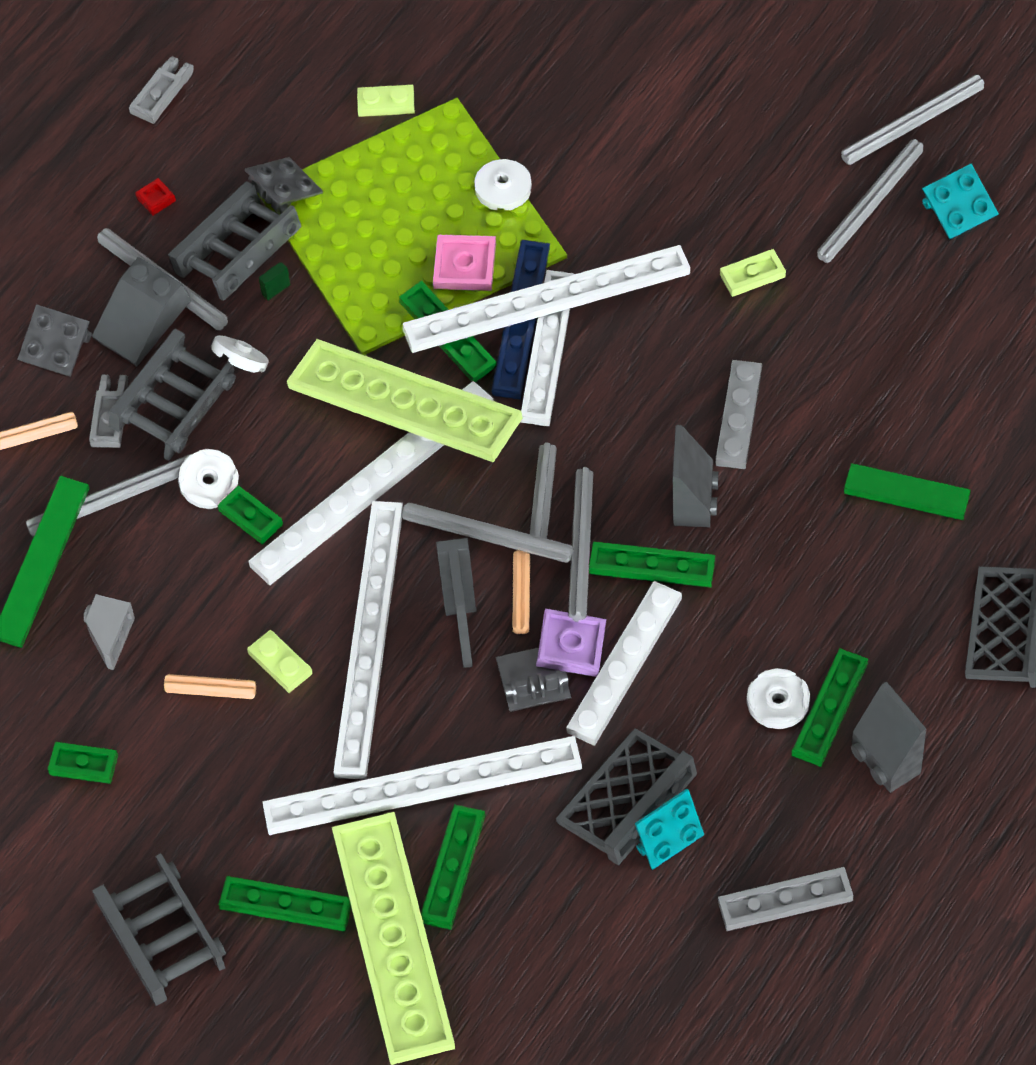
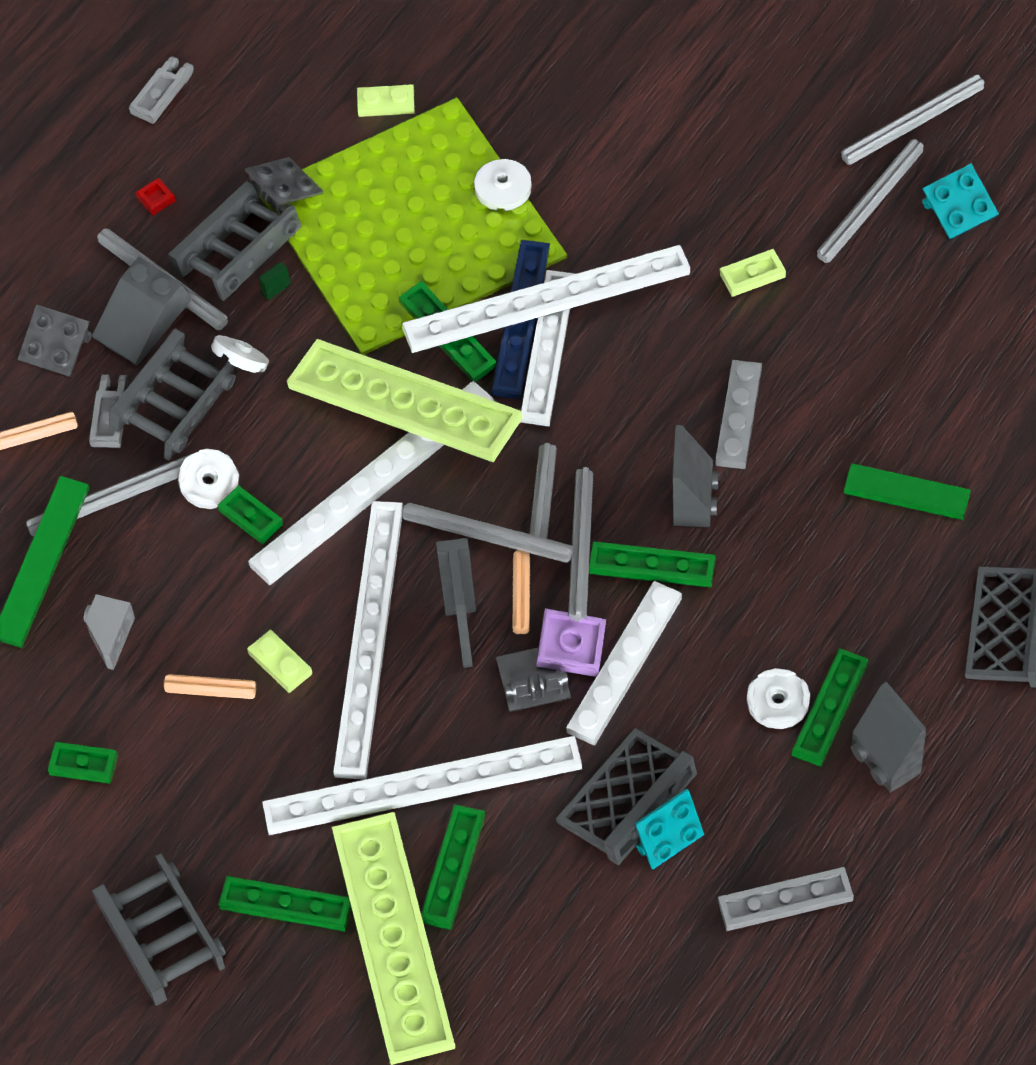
(464, 262): bright pink plate -> none

